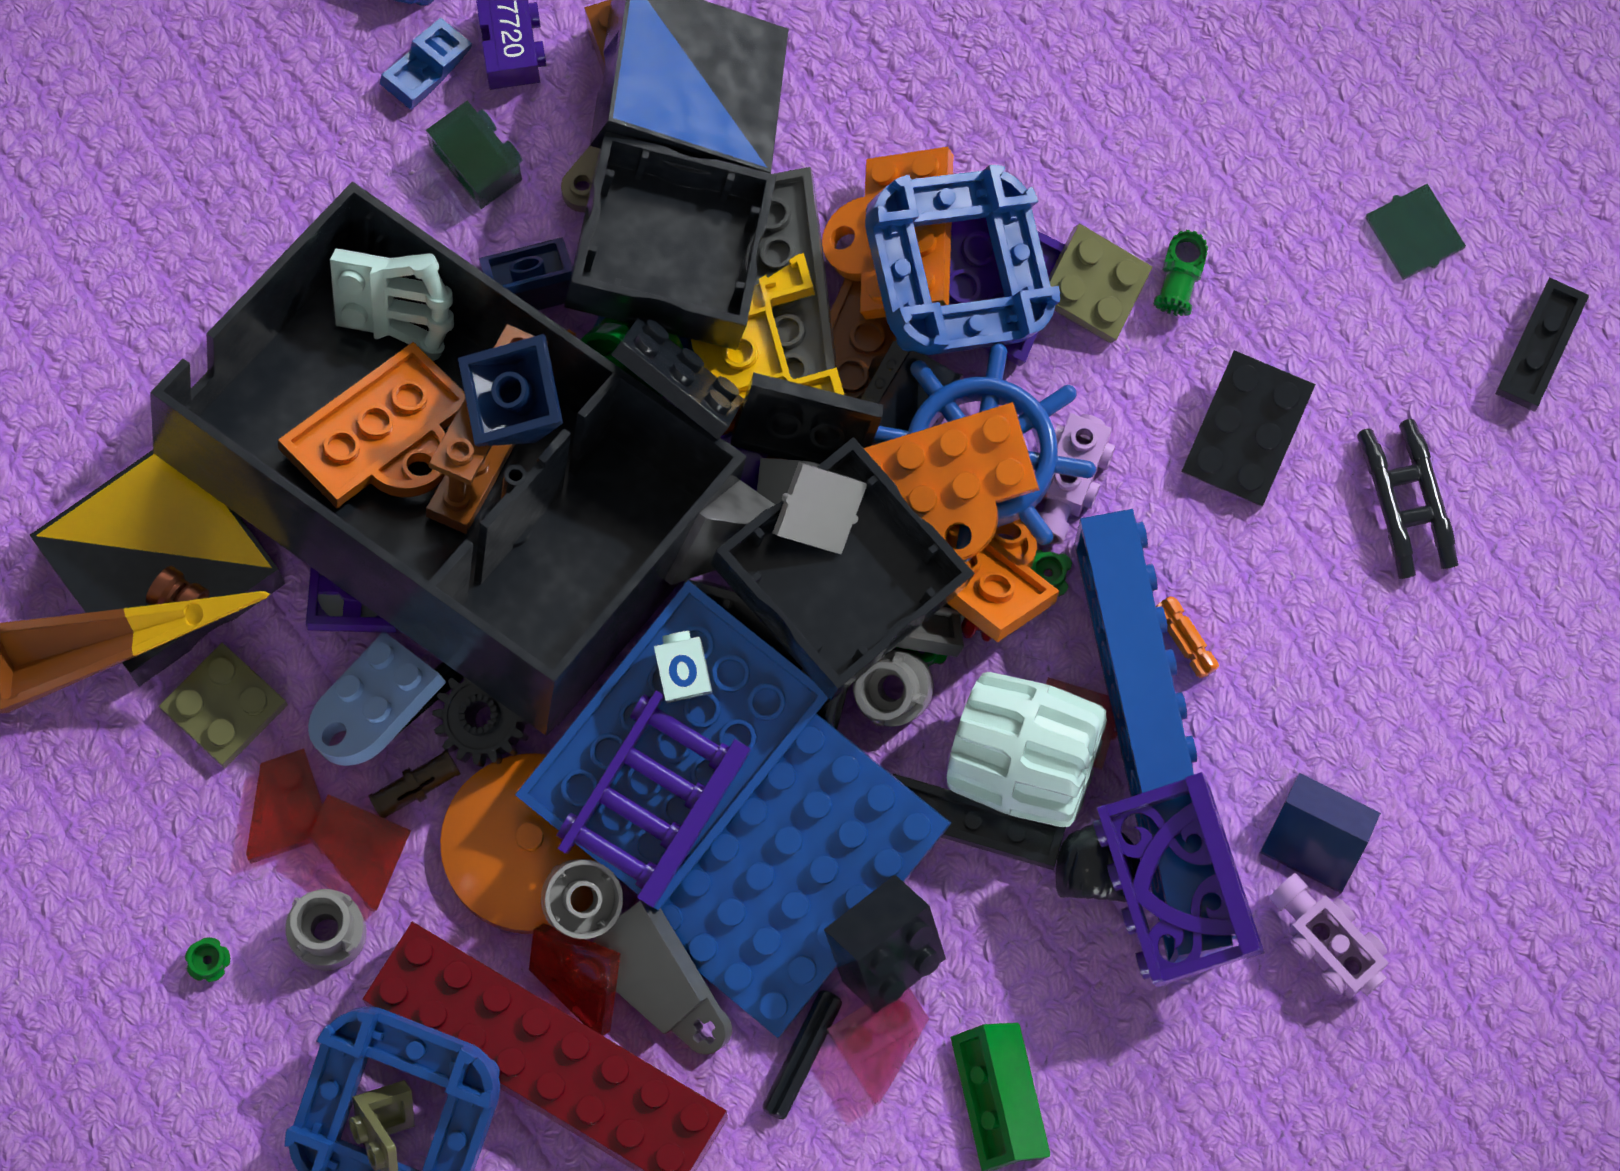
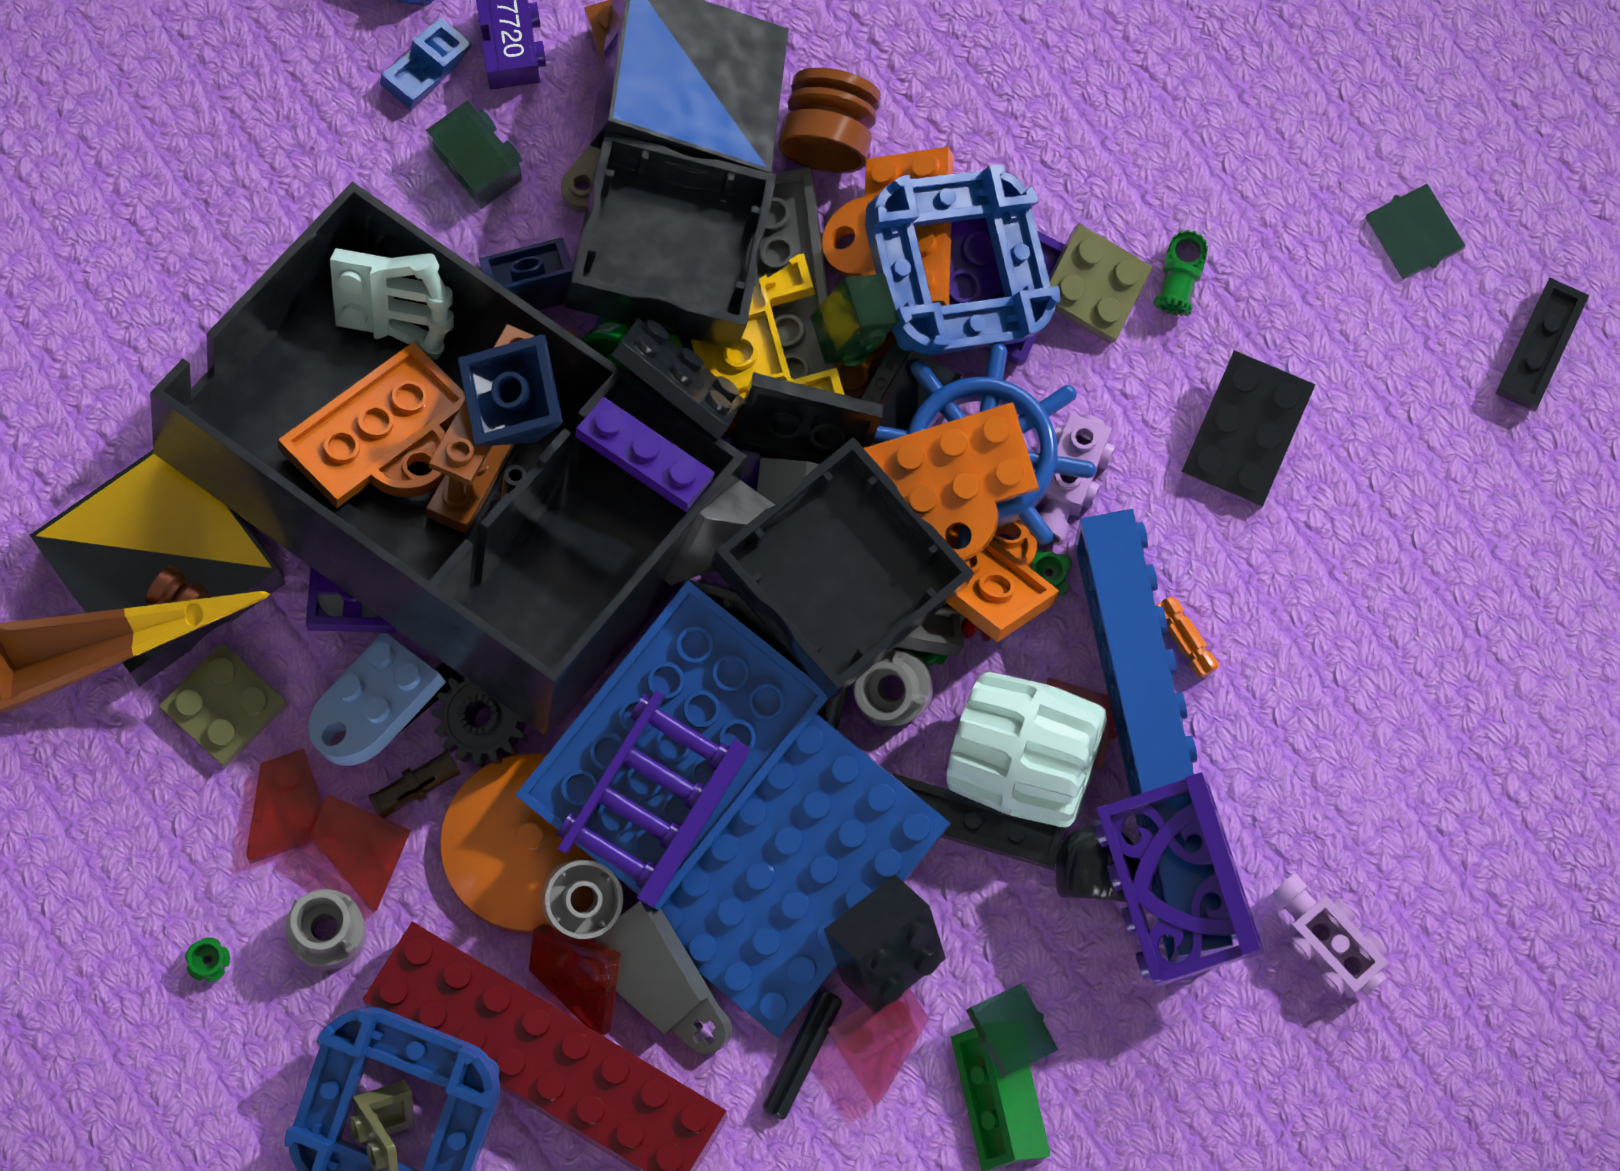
(644, 454): none -> dark purple plate
(682, 667): light aqua brick -> none
(819, 508): light grey piece -> none
(829, 120): none -> dark orange wheel
(855, 319): none -> clear green brick
(1012, 1030): none -> clear green piece
(1320, 833): dark blue slope -> none
(1397, 520): black piece -> none

